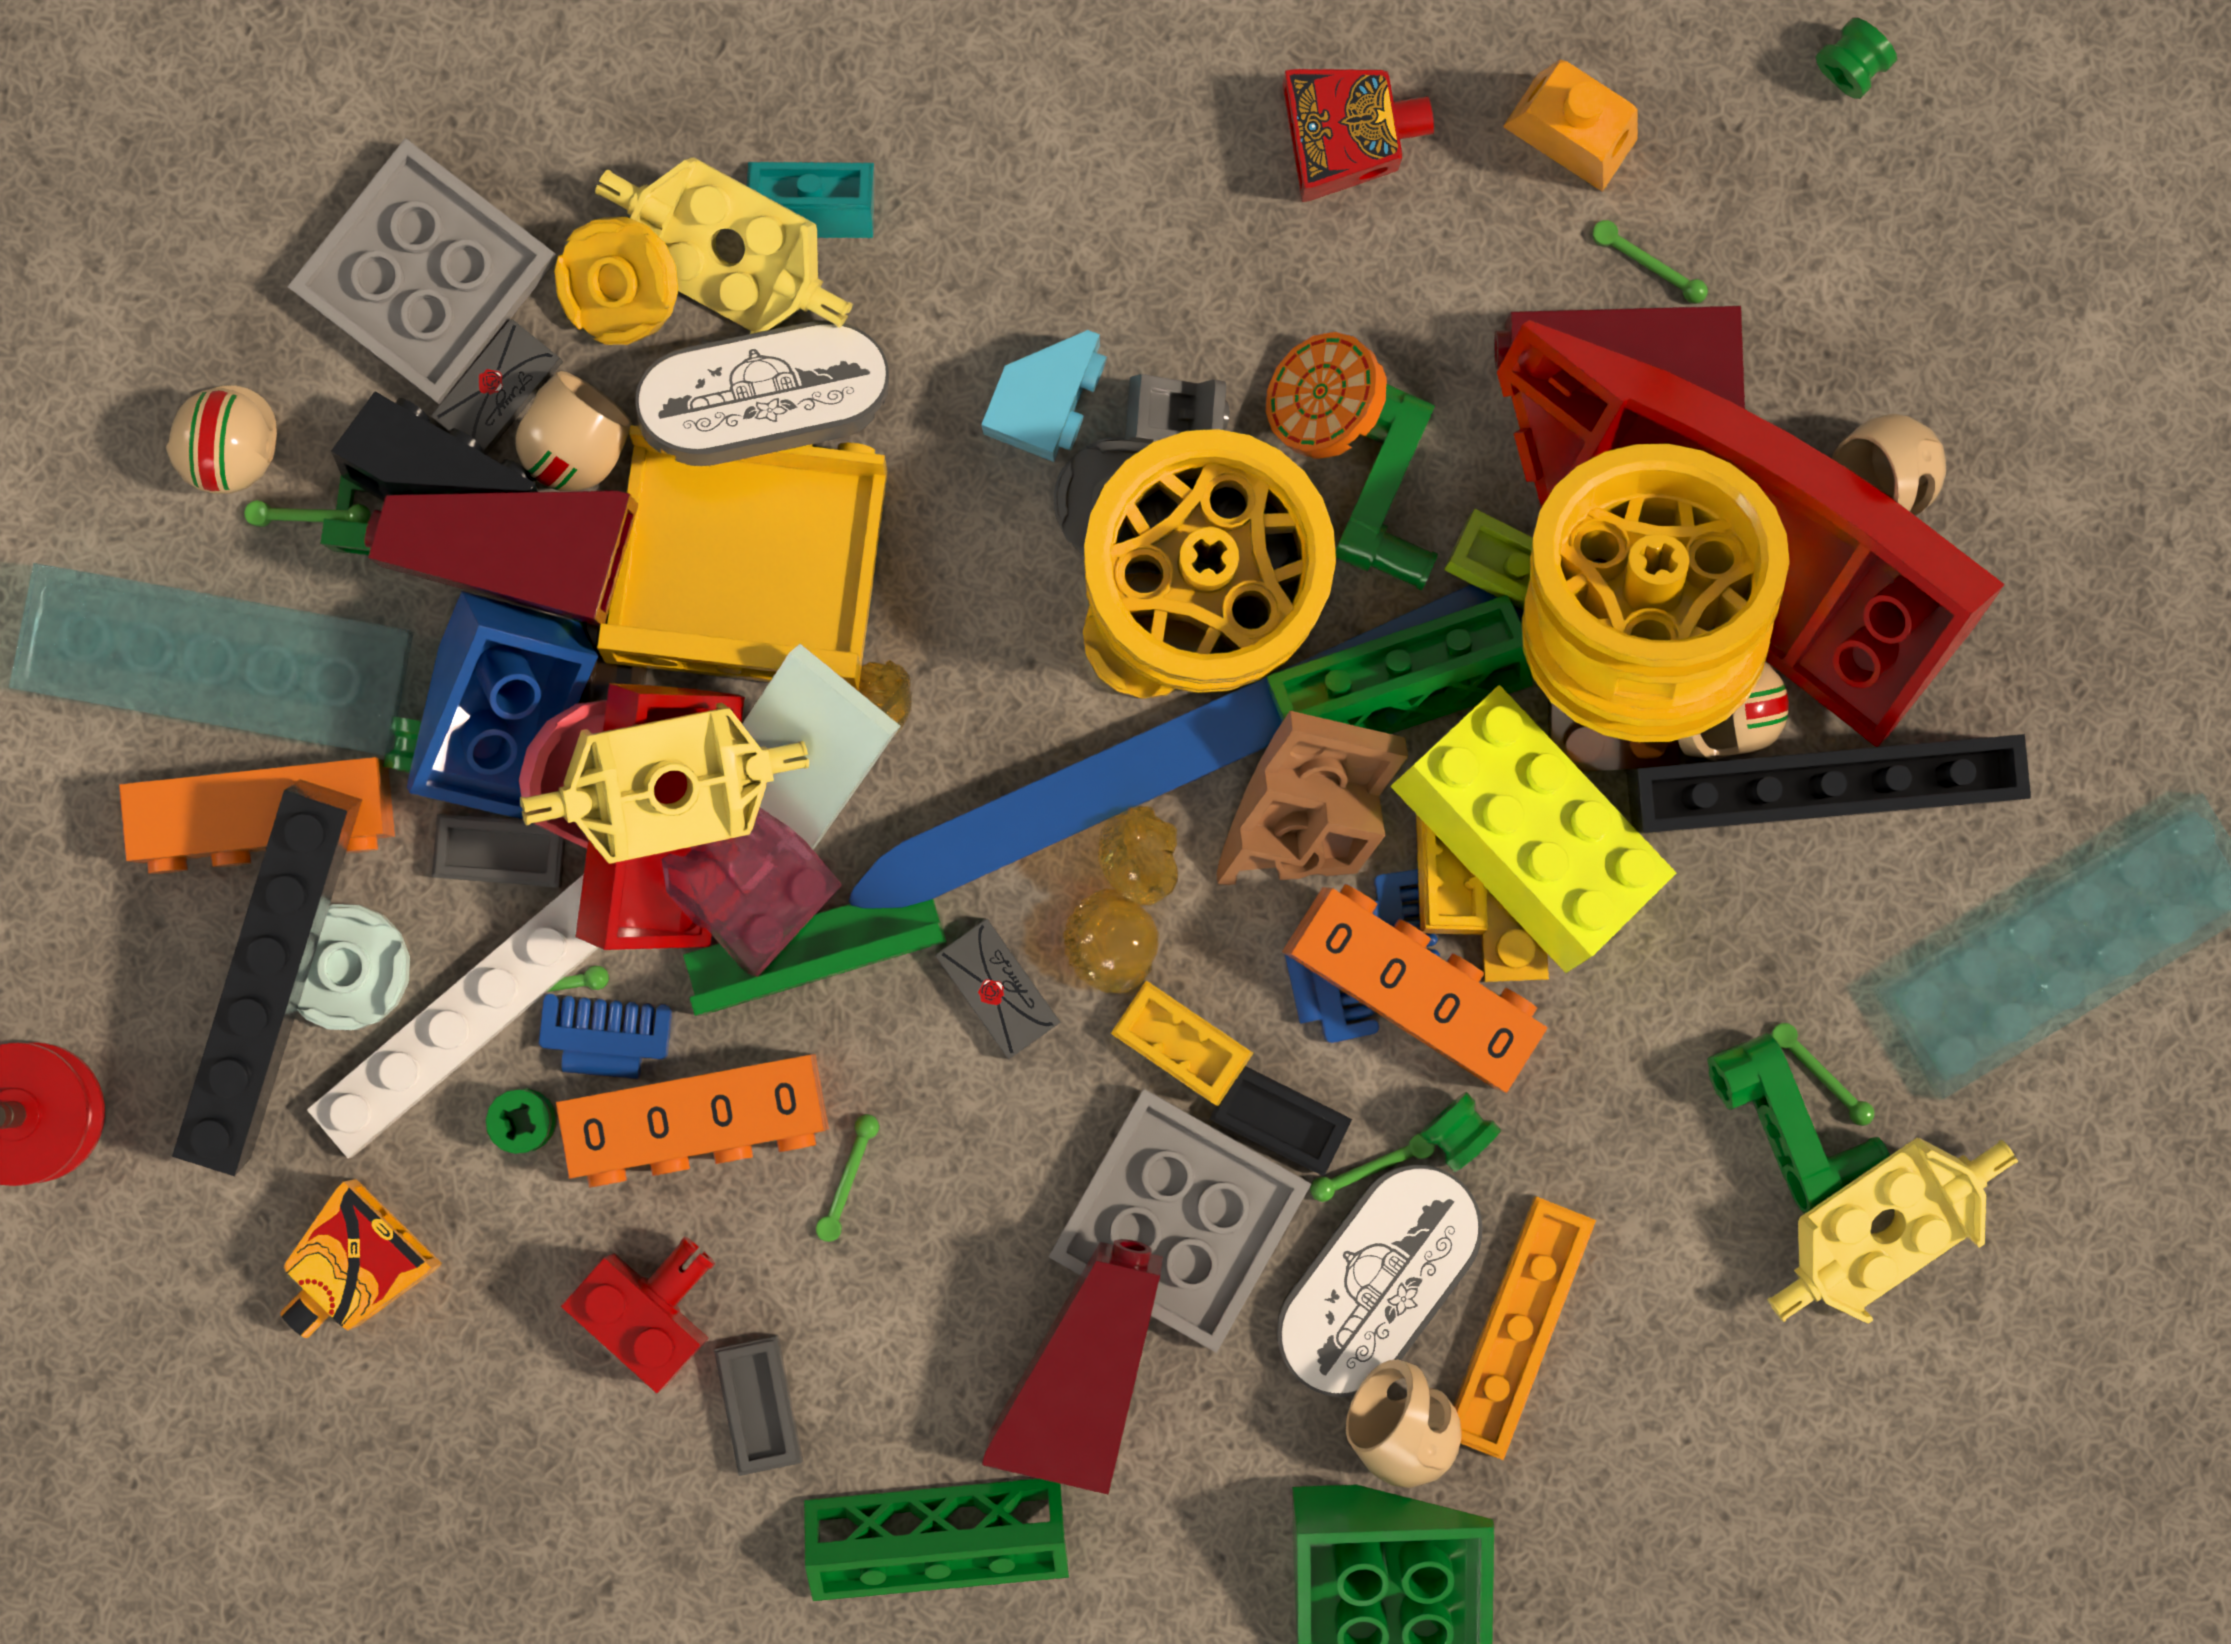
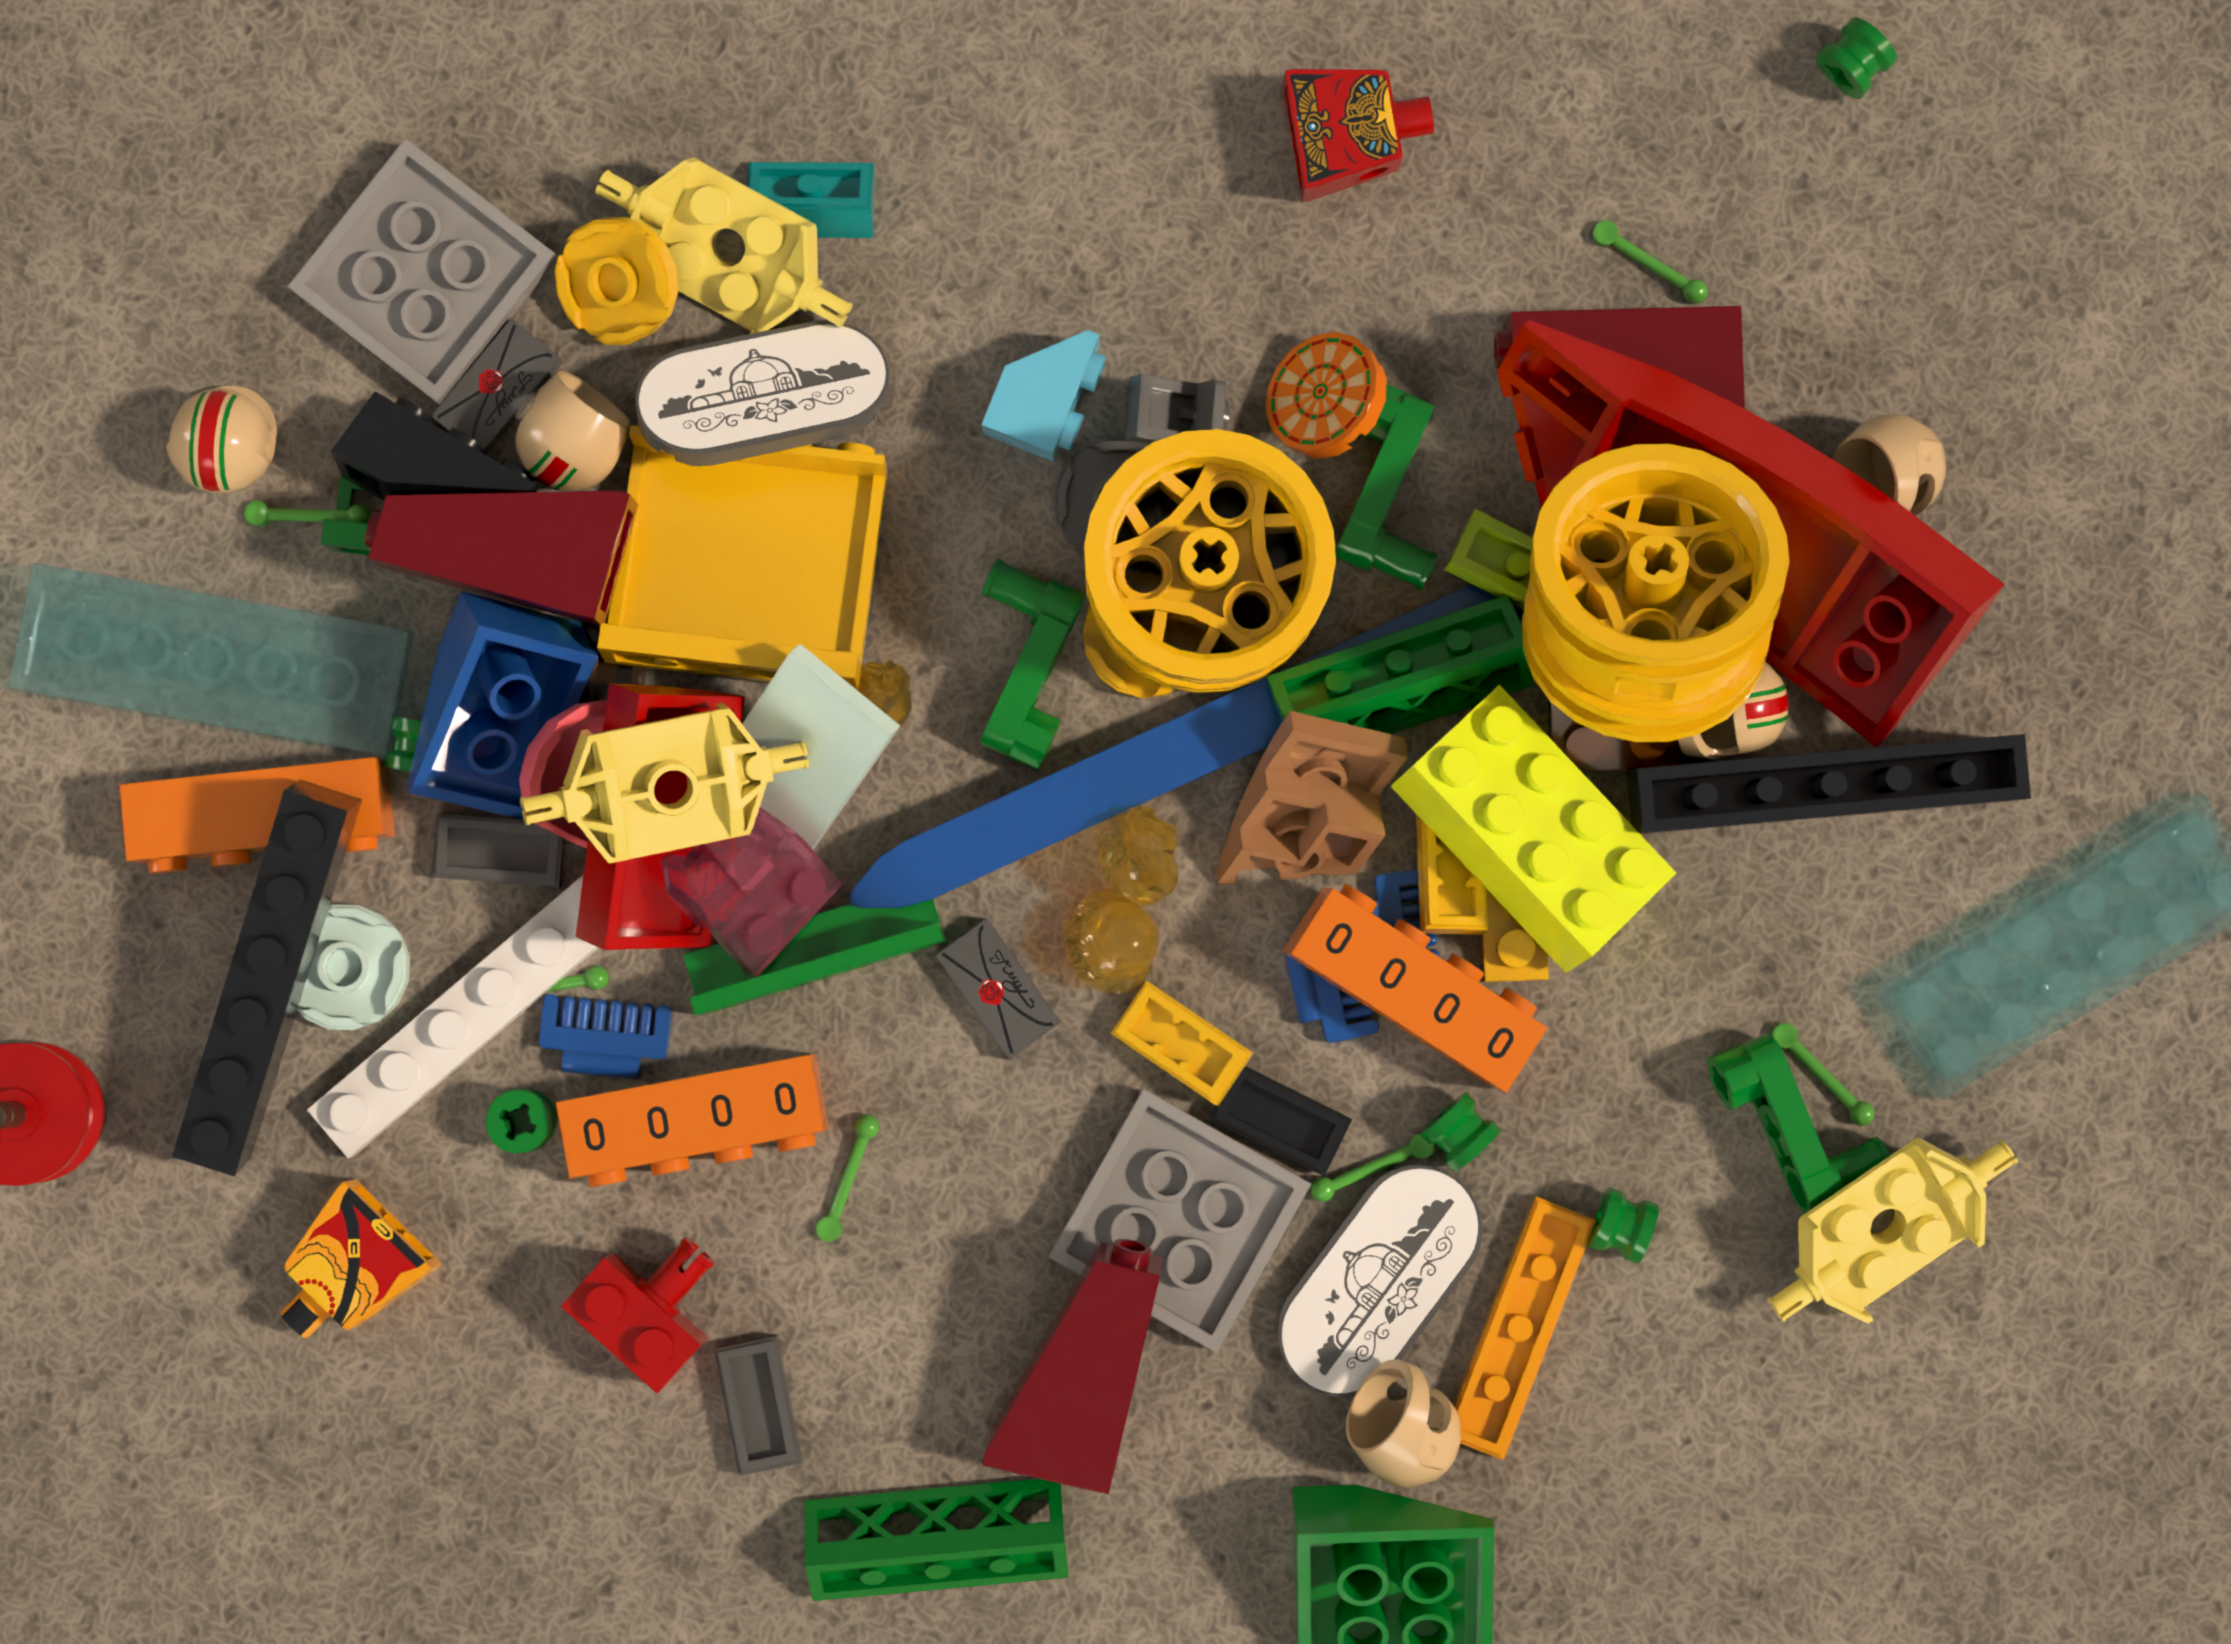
(1016, 725): none -> green beam
(1576, 122): light orange torso -> none
(1623, 1225): none -> green wheel

